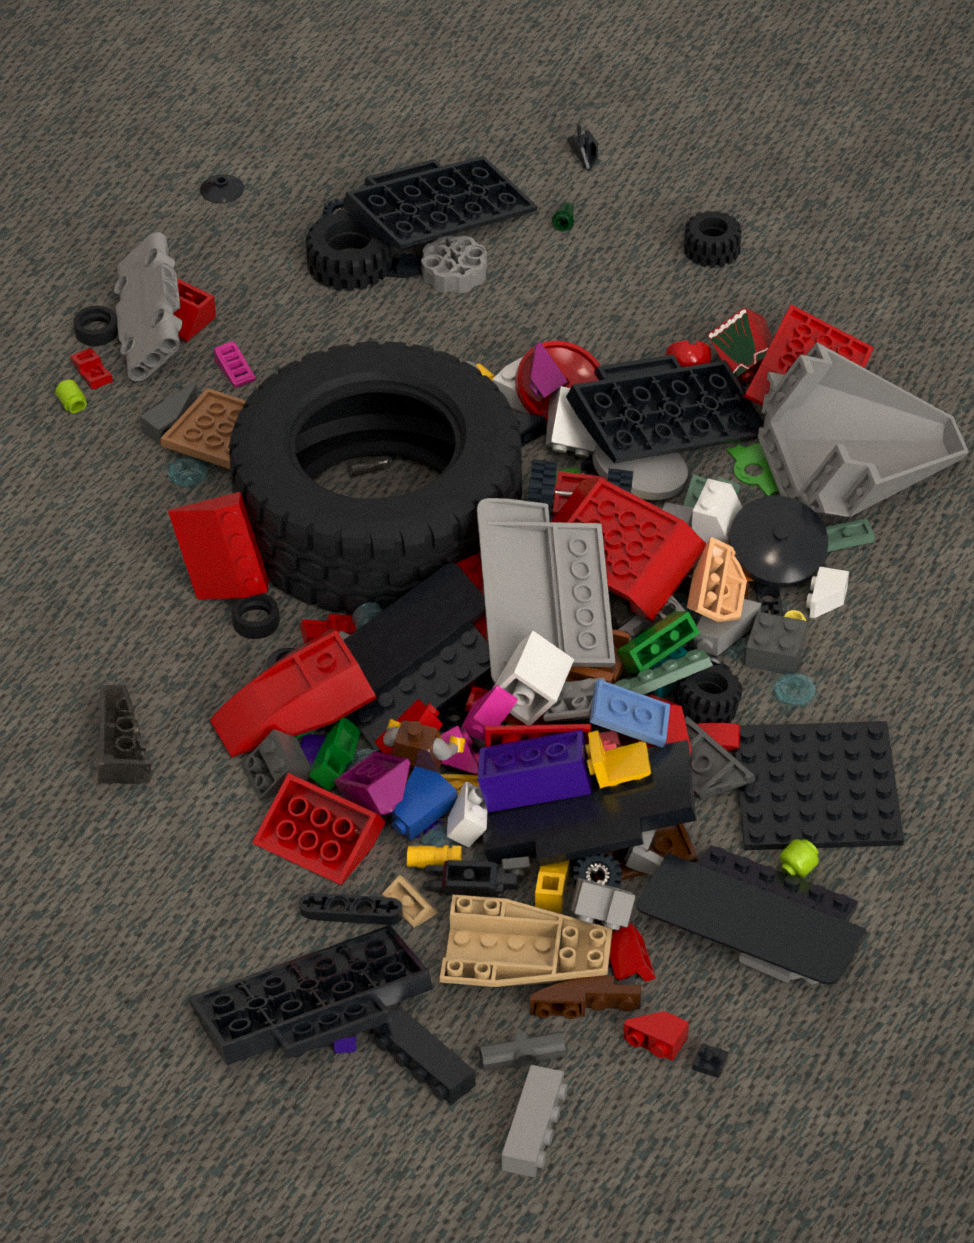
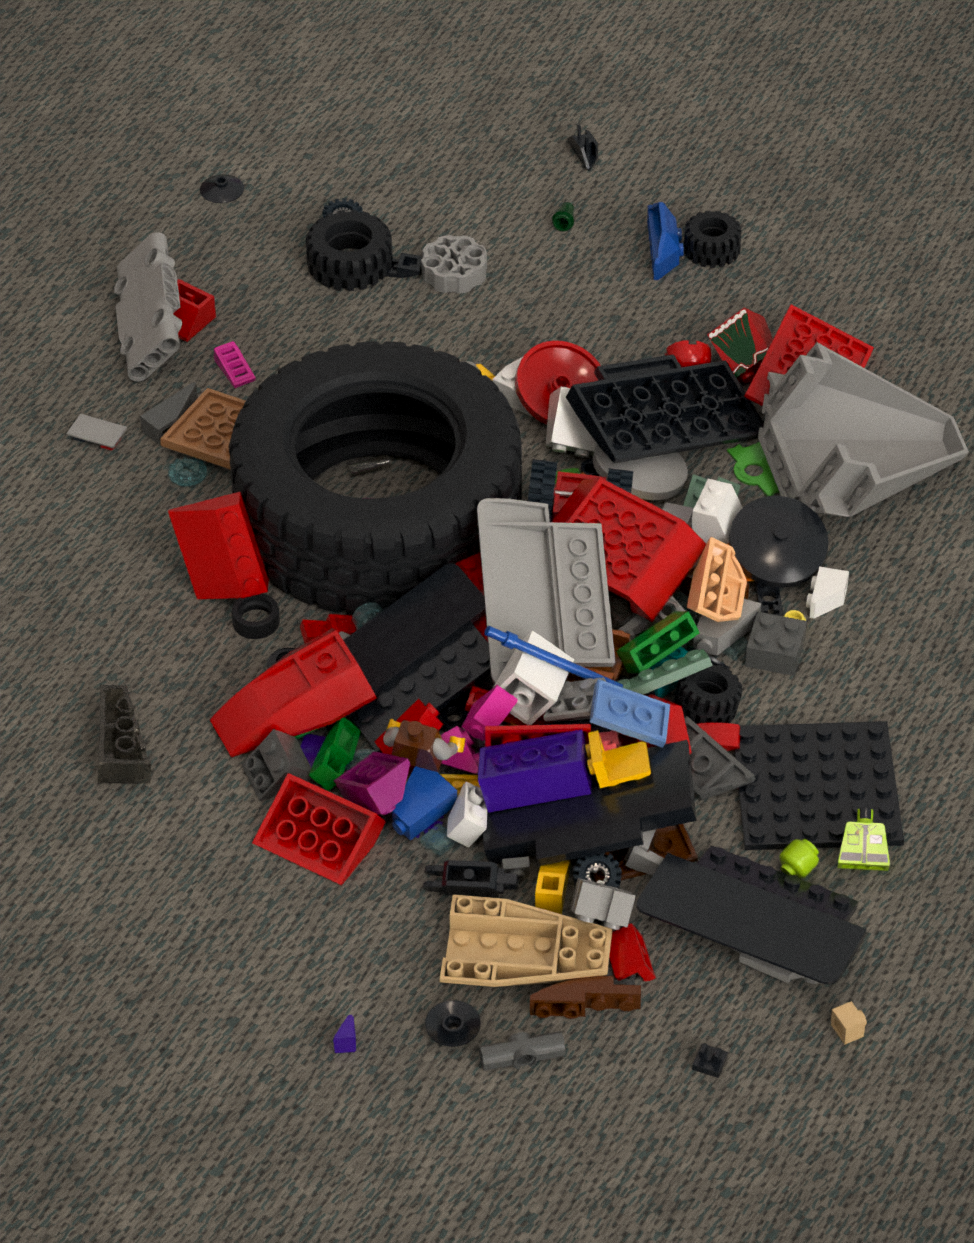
(71, 396): lime brick -> none
(91, 369): red slope -> none
(95, 337): black tyre -> none
(96, 431): none -> light grey piece
(312, 997): black slope -> none
(352, 904): black beam -> none
(415, 906): tan slope -> none
(424, 855): yellow axle -> none
(425, 1056): black brick -> none
(435, 200): black slope -> none
(453, 1014): none -> black dish
(512, 641): none -> blue bar
(530, 427): black slope -> none
(533, 1121): light grey brick -> none
(544, 373): magenta slope -> none
(658, 1033): red slope -> none
(663, 239): none -> blue wedge
(799, 682): clear light blue gear -> none
(848, 1022): none -> tan plate
(849, 534): sand green plate -> none
(864, 844): none -> lime torso

